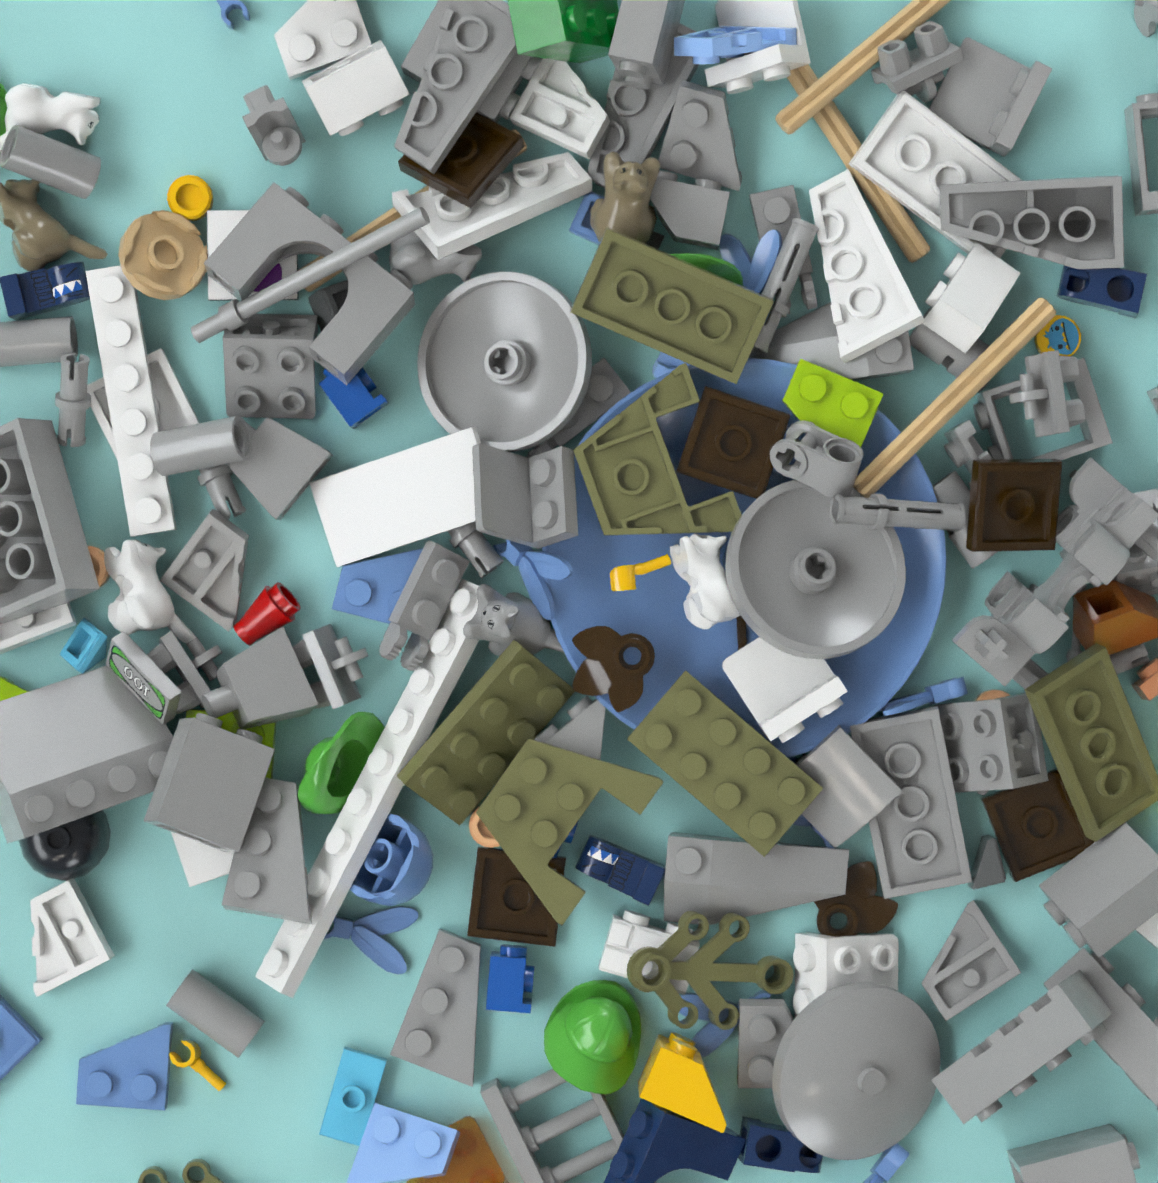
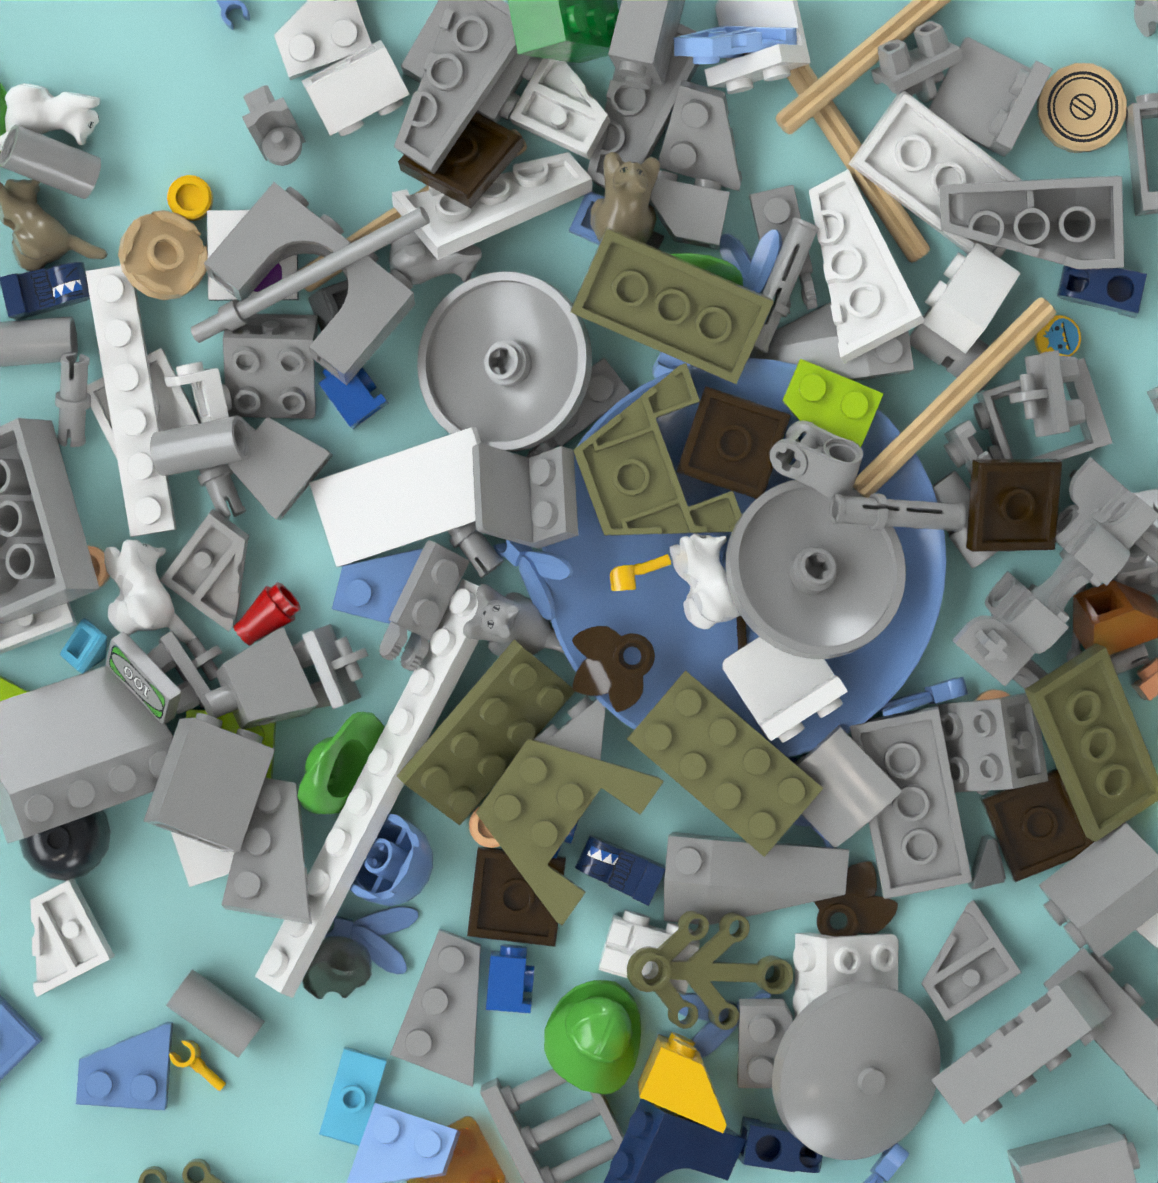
(209, 393): none -> white bracket
(338, 967): none -> clear smoke hair
(1081, 107): none -> tan tile

